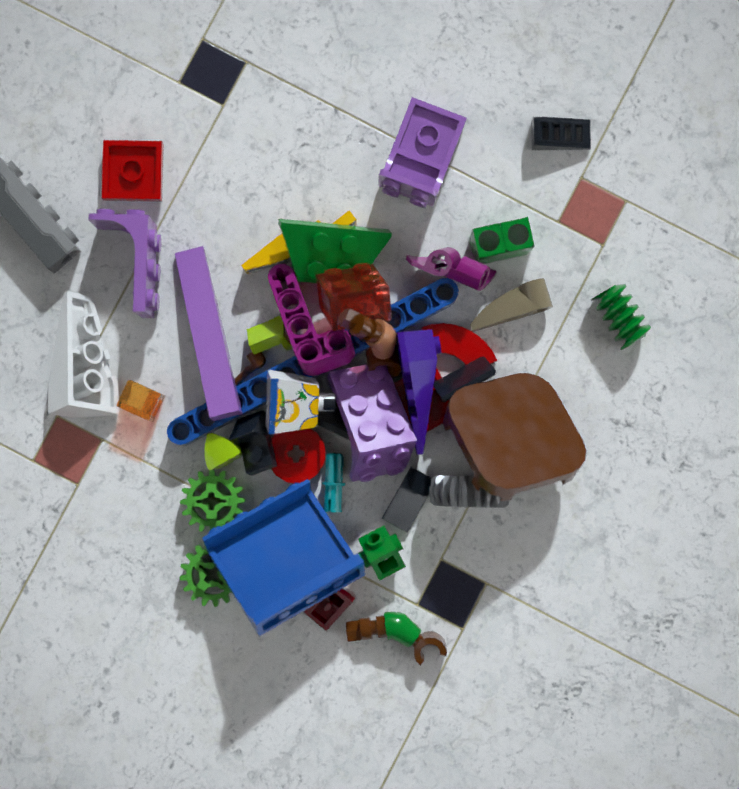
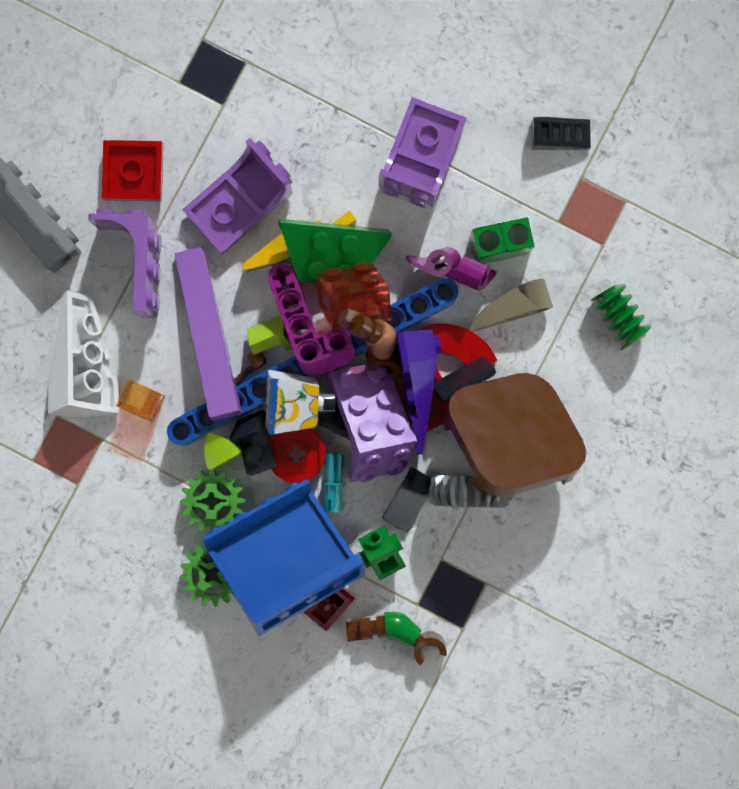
(240, 197): none -> medium lavender bracket

